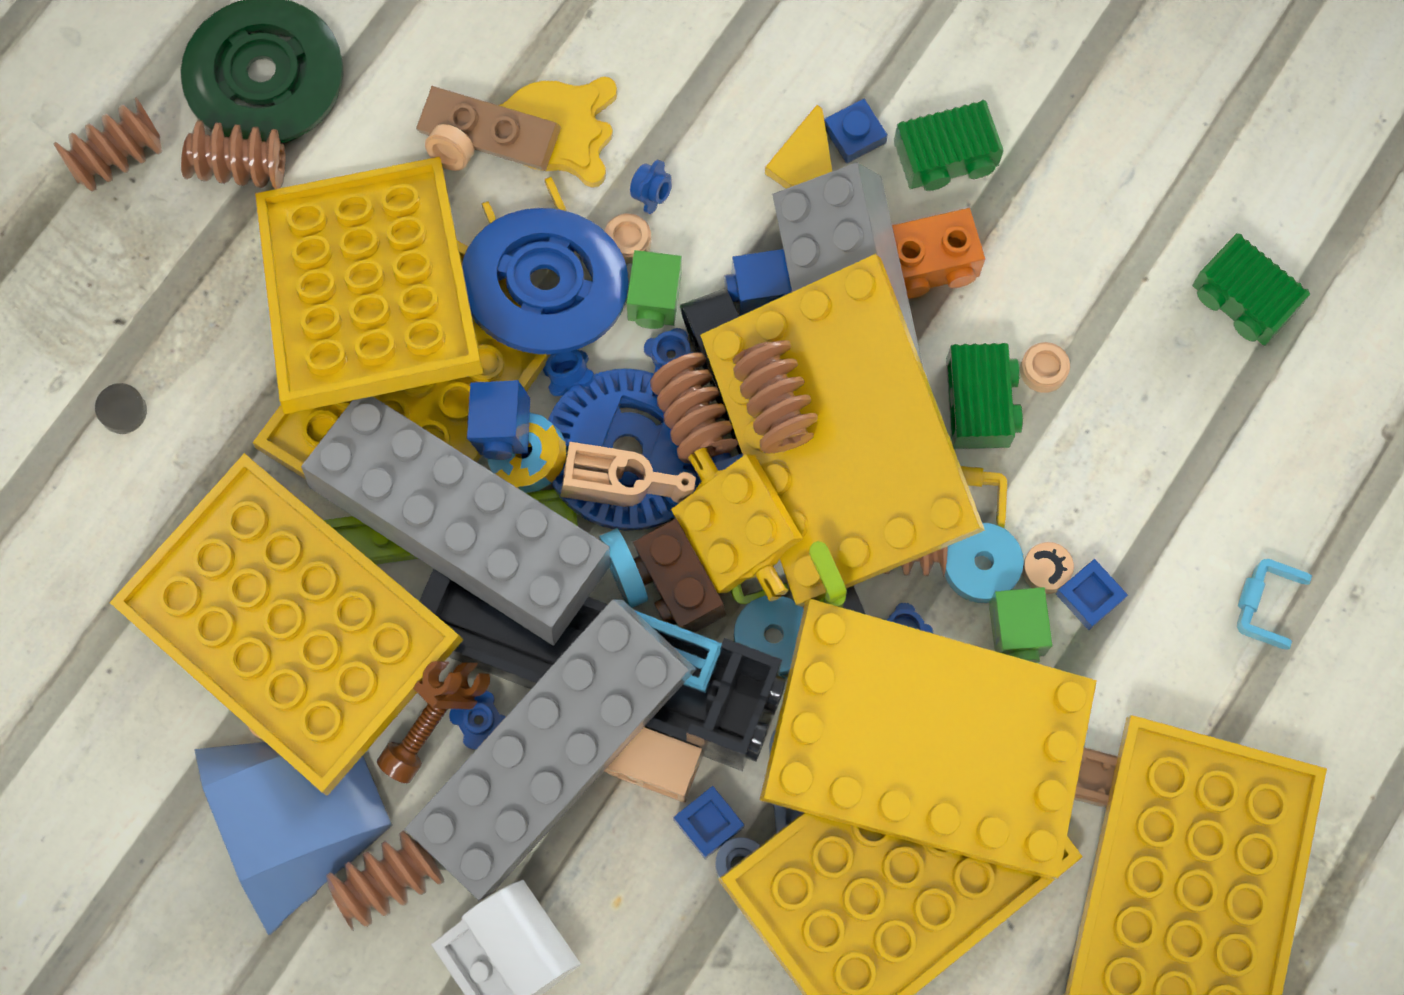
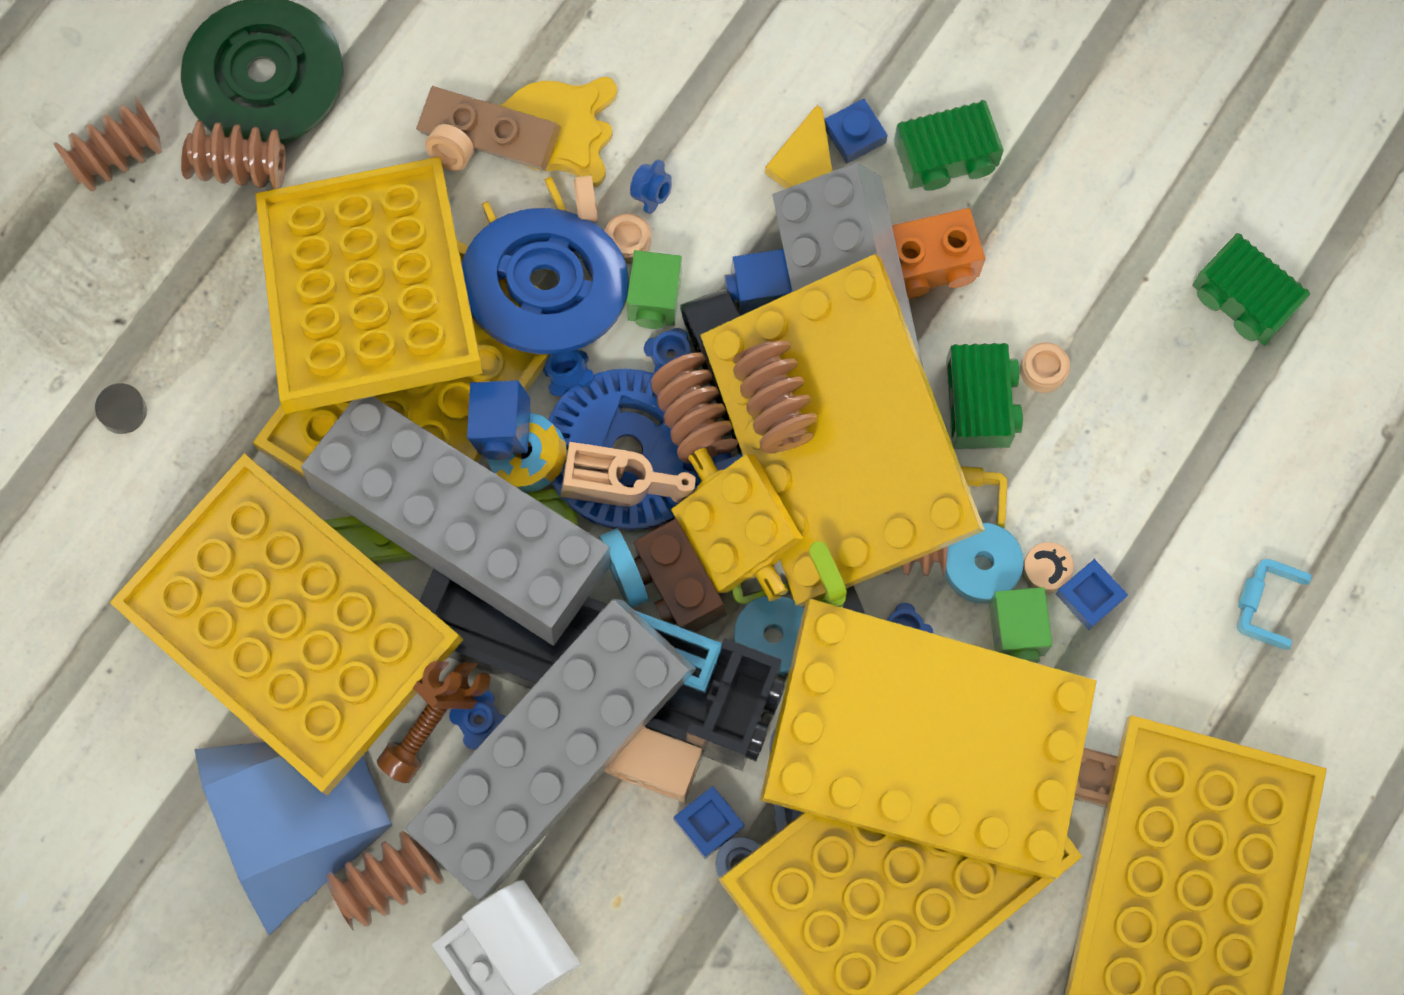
(585, 198): none -> light nougat tile

